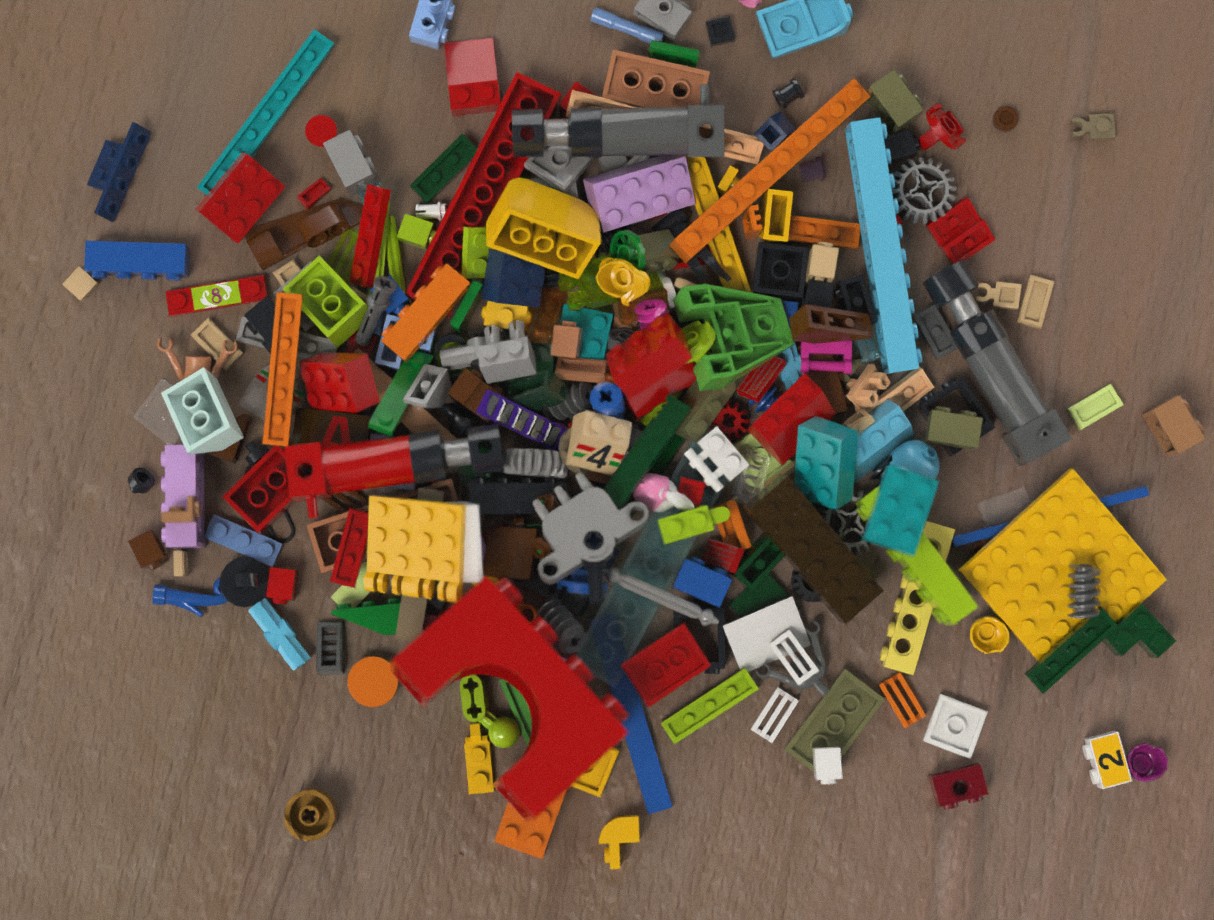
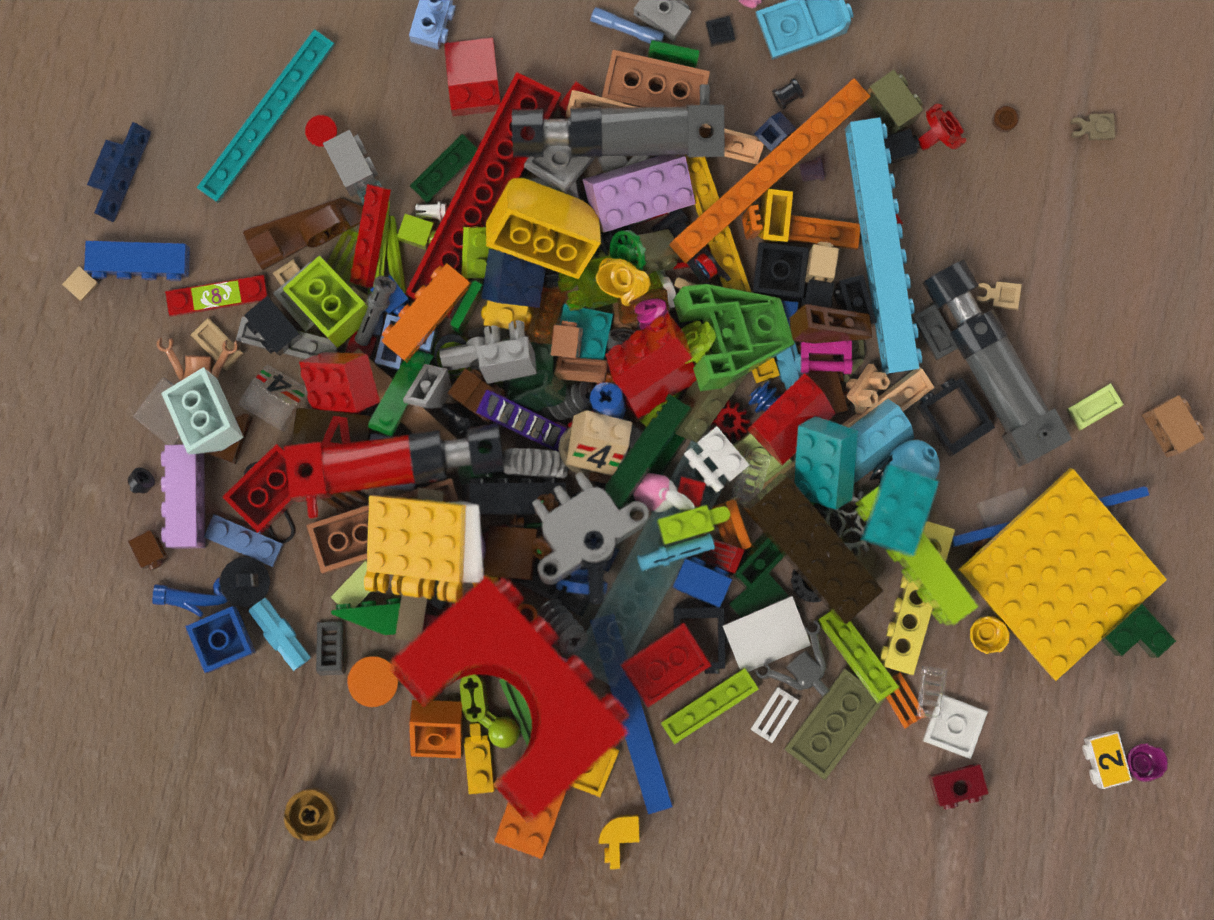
(179, 515): medium nougat bracket -> none
(180, 563): tan tile -> none
(220, 639): none -> blue brick
(240, 197): red brick -> none
(256, 452): black tile -> none
(282, 369): orange plate -> none
(282, 585): red brick -> none
(313, 193): red piece -> none
(351, 549): red tile -> none
(436, 729): none -> orange slope
(660, 596): light grey wheel -> none
(675, 552): none -> medium azure pin
(706, 266): none -> red tile
(728, 180): yellow plate -> none
(760, 379): red tile -> none
(806, 675): white tile -> none
(827, 764): white brick -> none
(859, 421): tan tile -> none
(859, 657): none -> lime plate
(872, 355): clear light blue bush -> none
(926, 201): light grey gear -> none
(935, 672): none -> clear slope
(953, 429): olive brick -> none
(960, 231): red slope -> none
(1035, 302): tan tile -> none
(1070, 650): dark green plate -> none
(1084, 591): dark grey piece -> none

